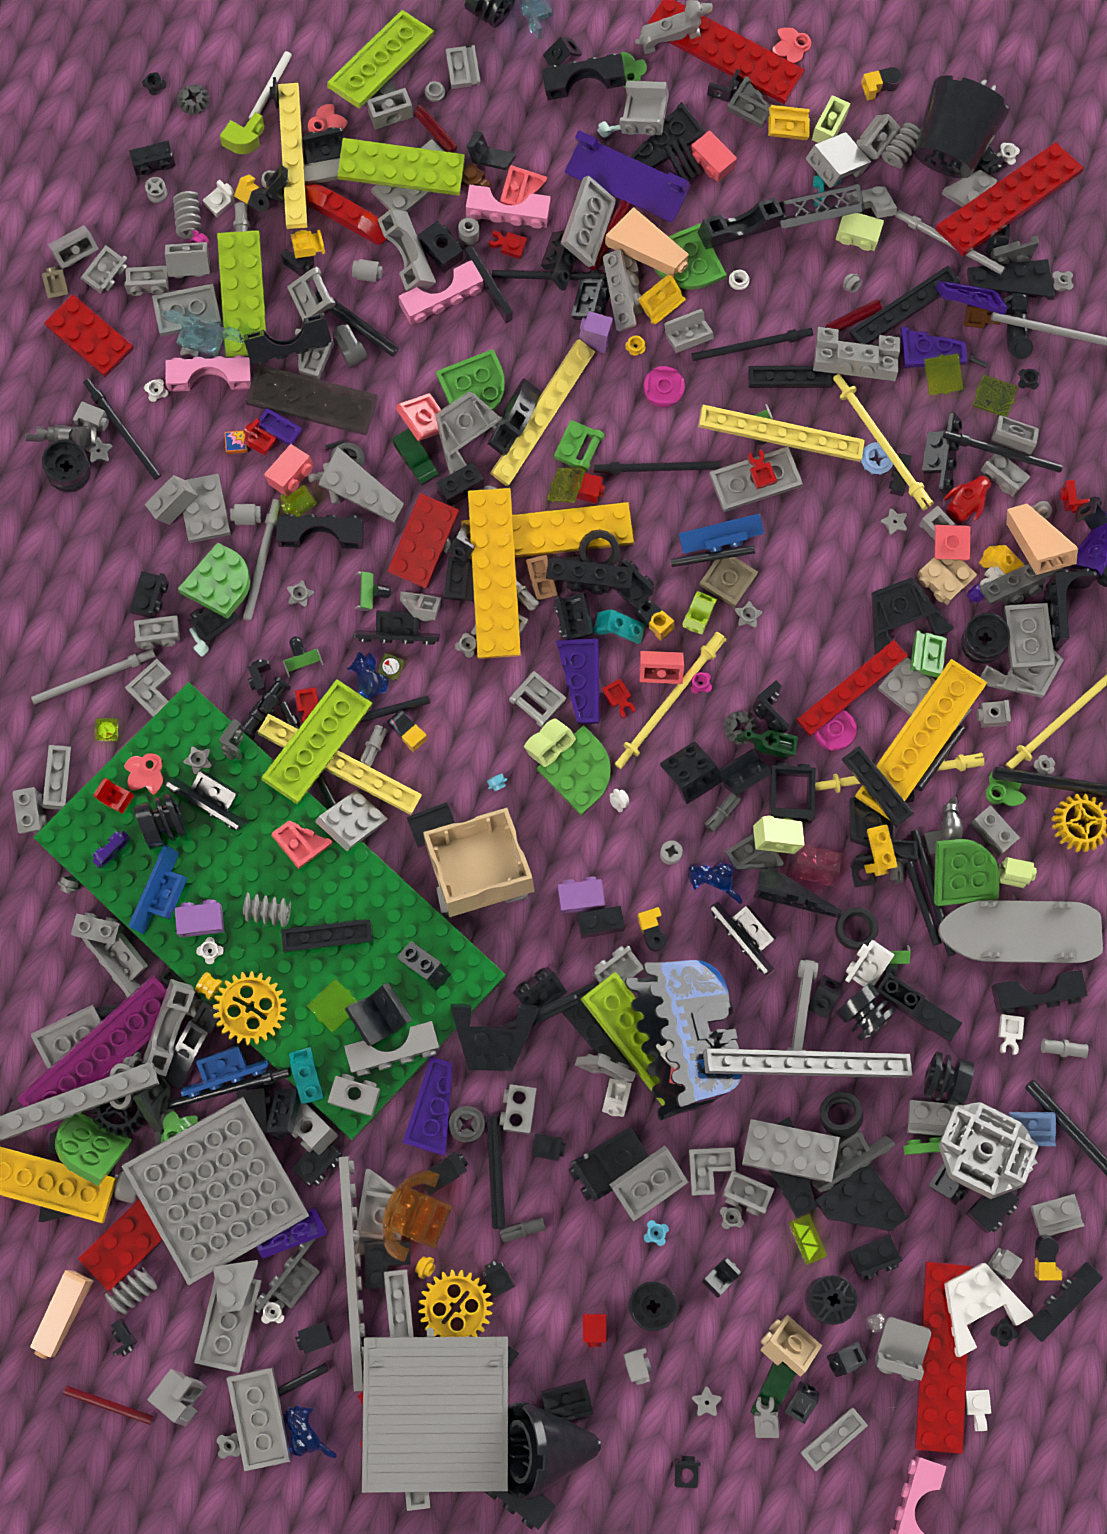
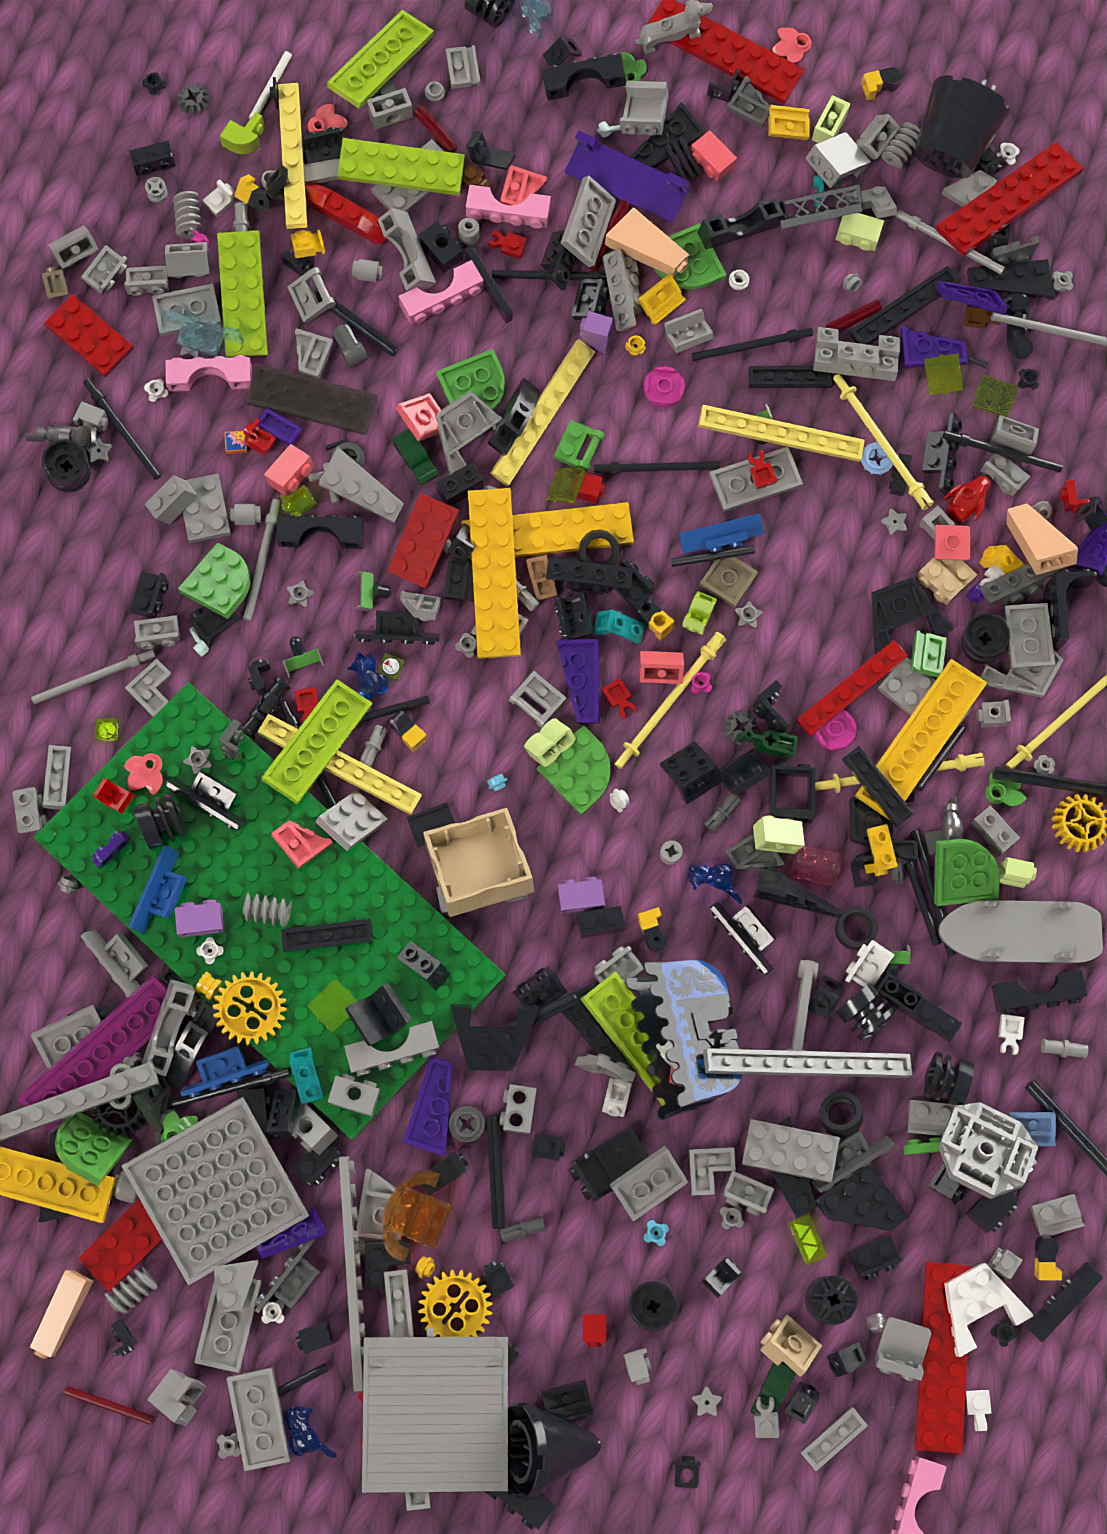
(95, 929): light grey bracket -> none
(263, 347): black arch -> none

